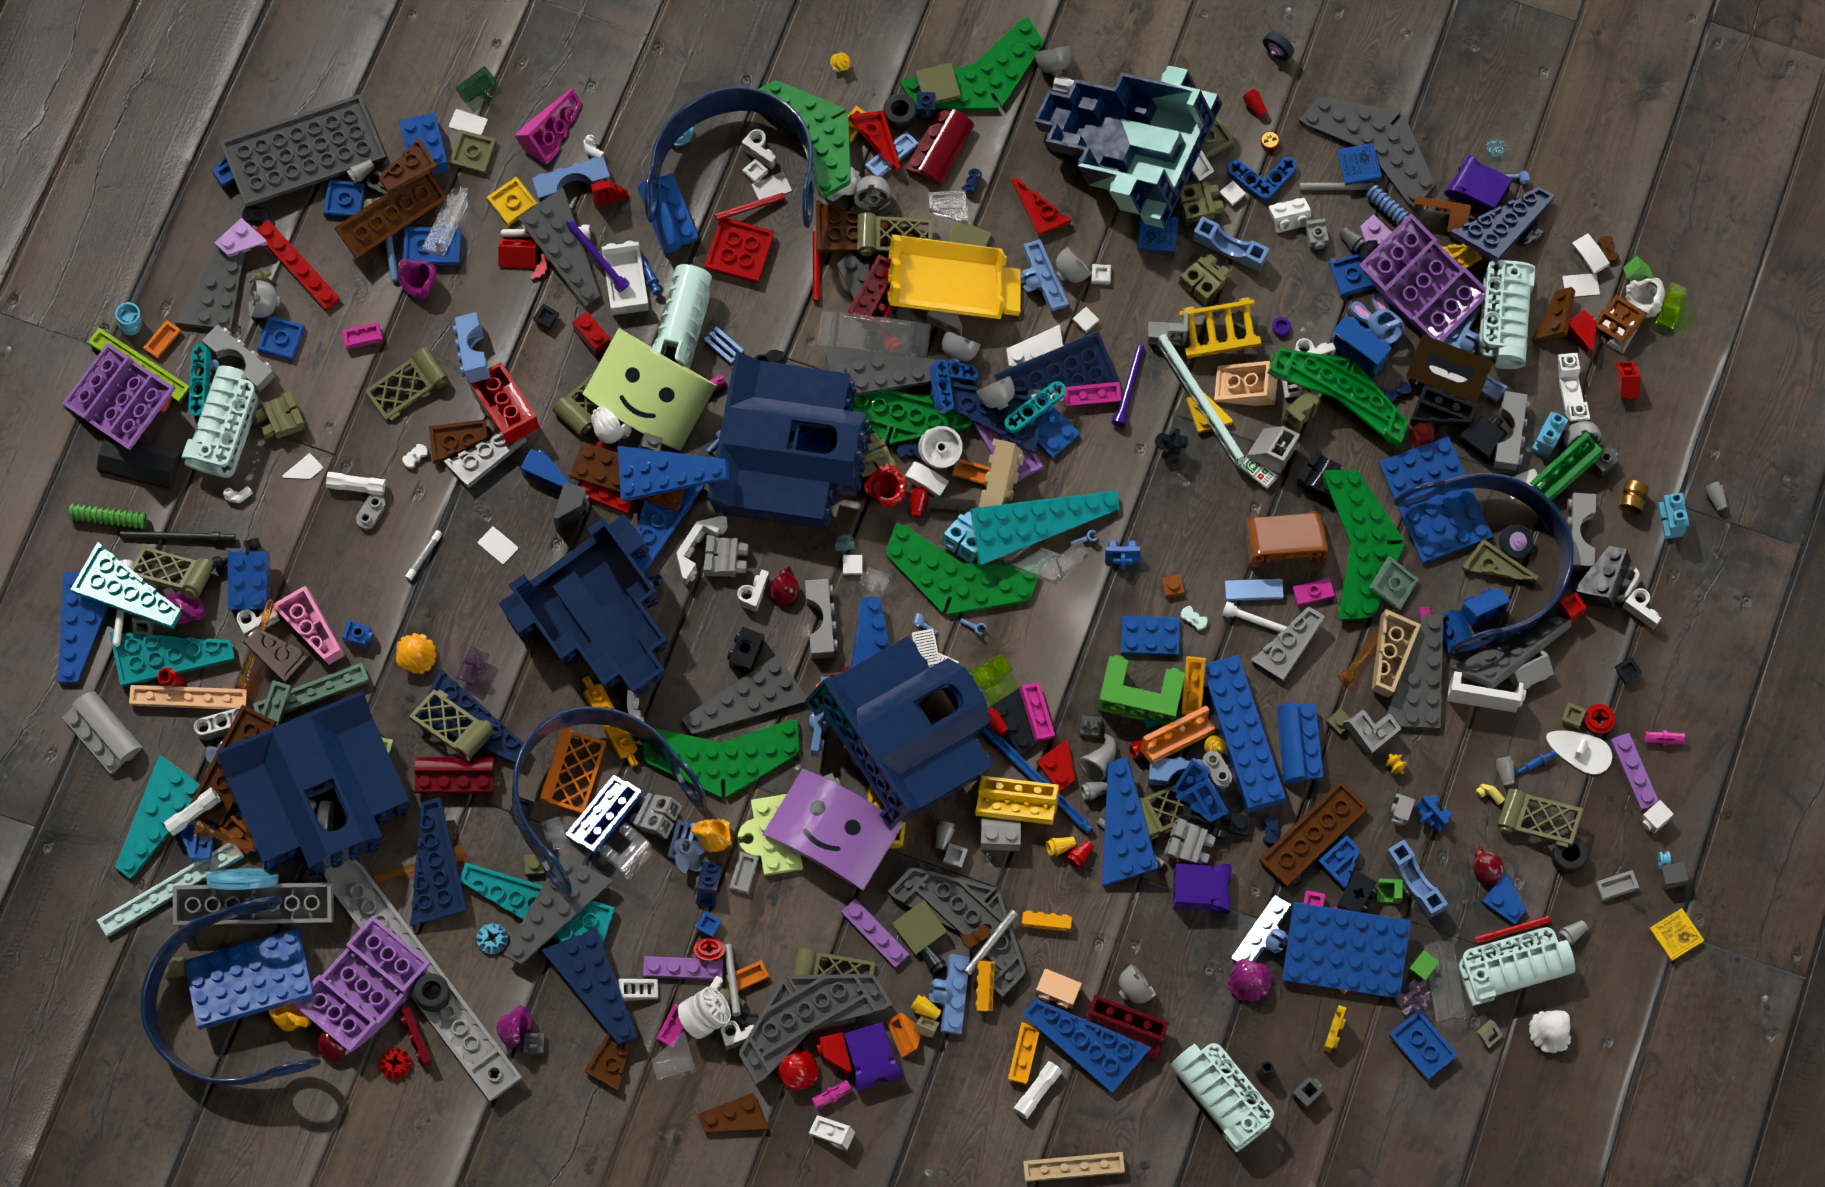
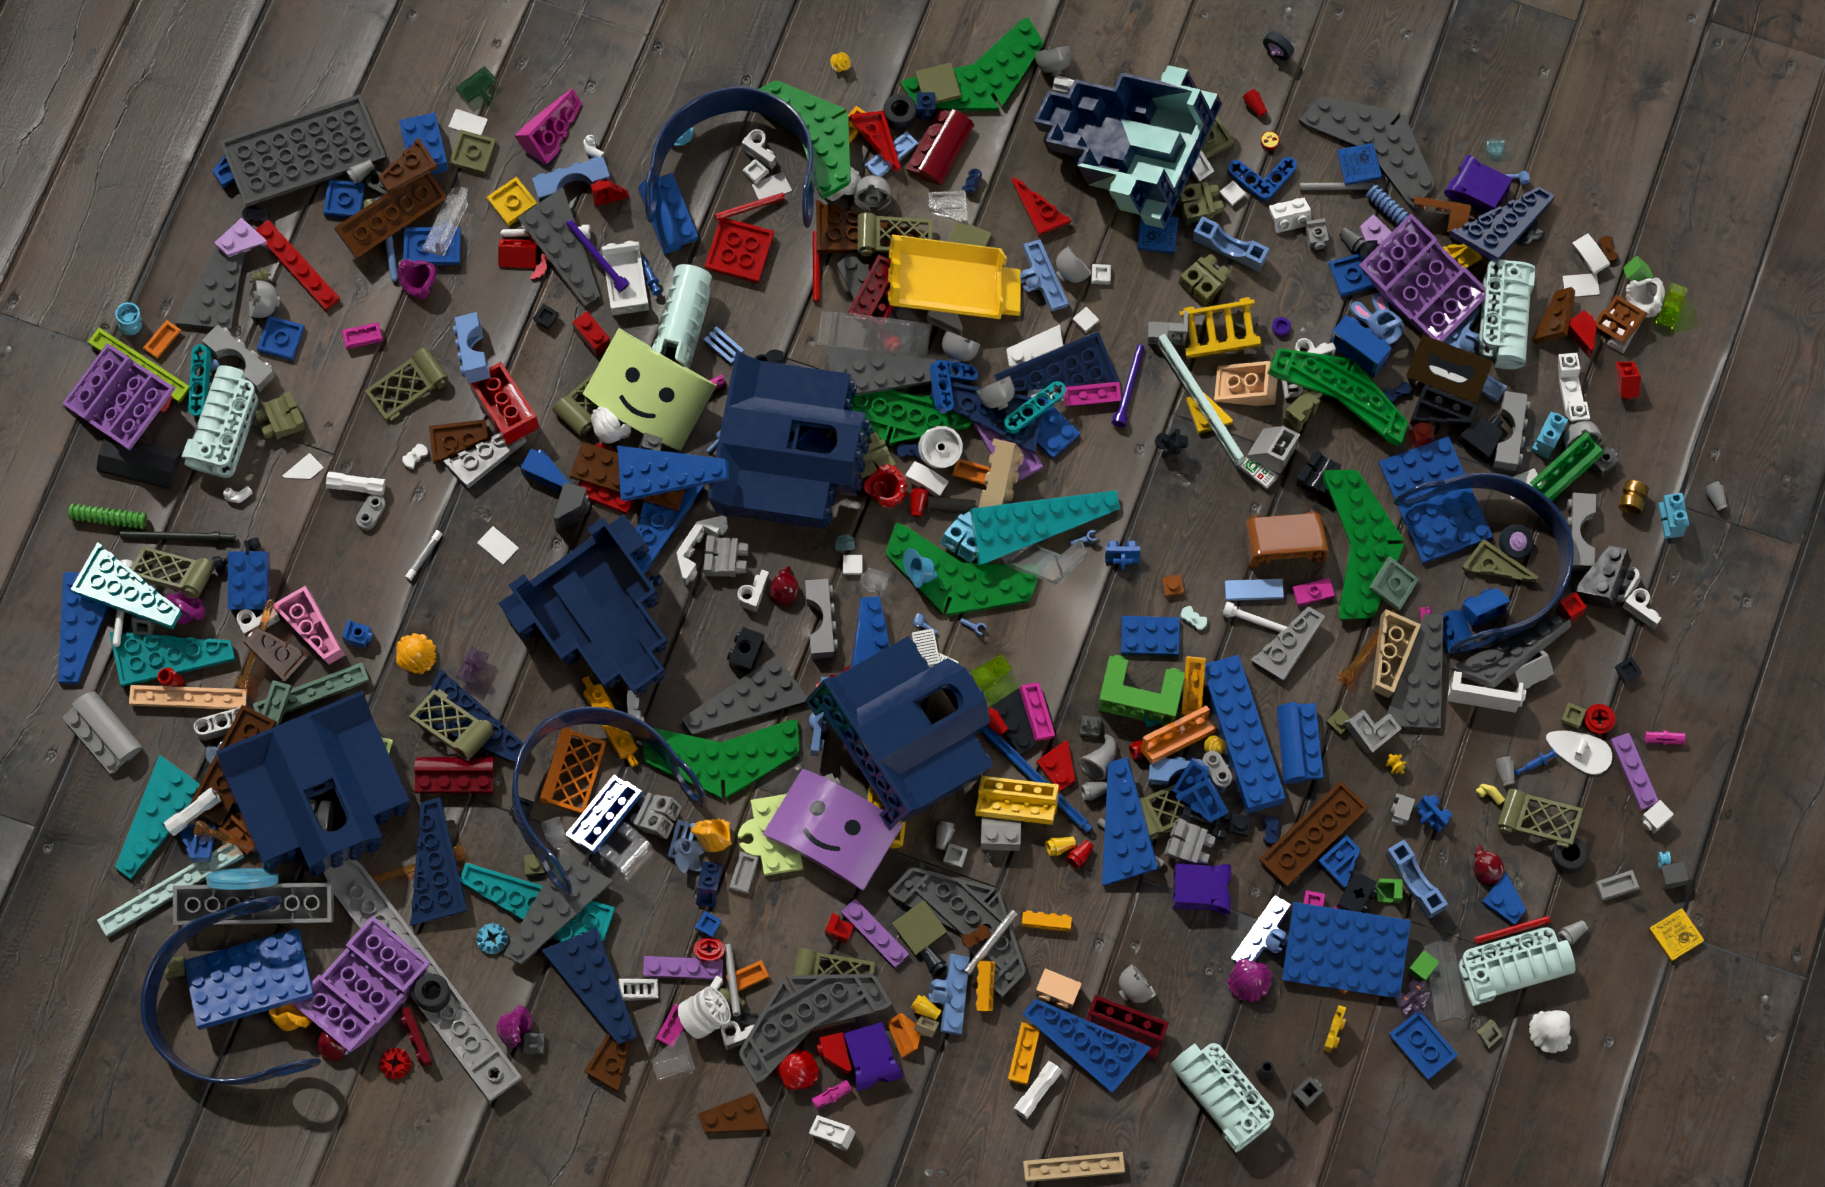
(838, 929): none -> red panel
(918, 568): none -> dark azure piece

